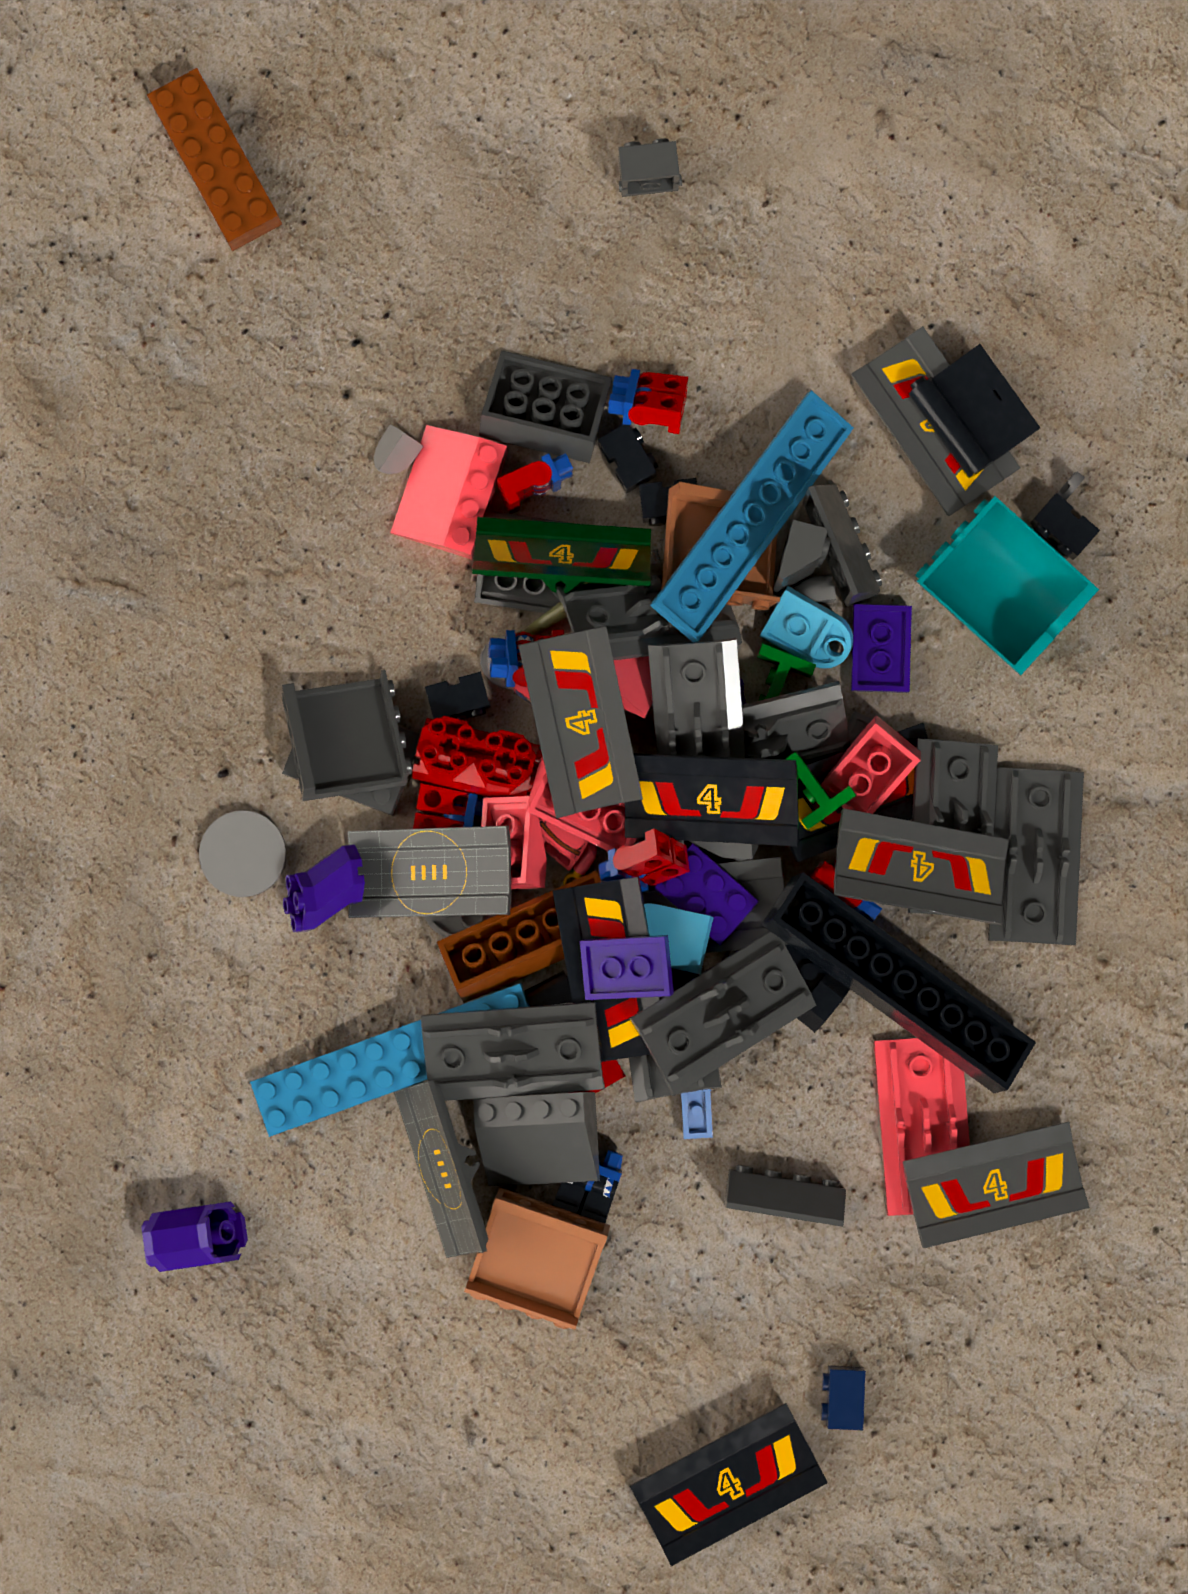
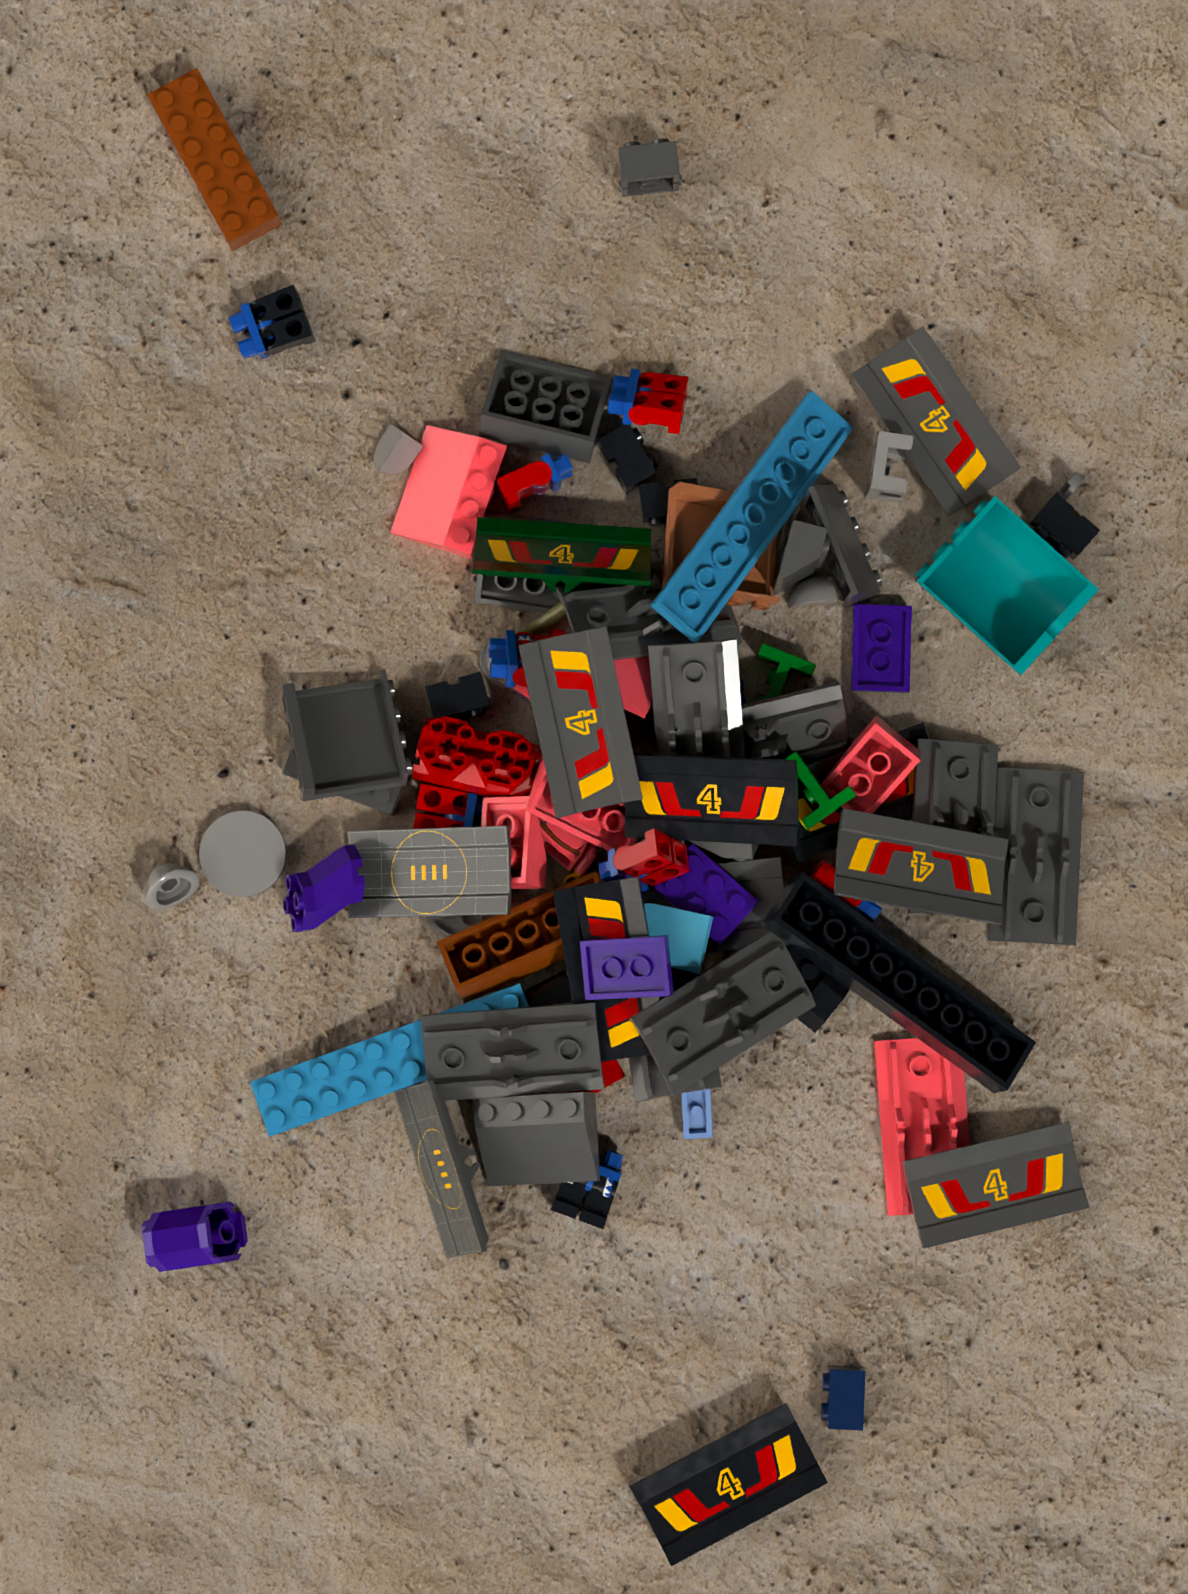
(170, 886): none -> light grey hat
(274, 324): none -> black hips
(537, 1259): nougat panel -> none
(785, 1197): dark grey slope -> none
(806, 629): medium azure tile -> none
(887, 447): none -> light grey panel
(973, 411): black door -> none

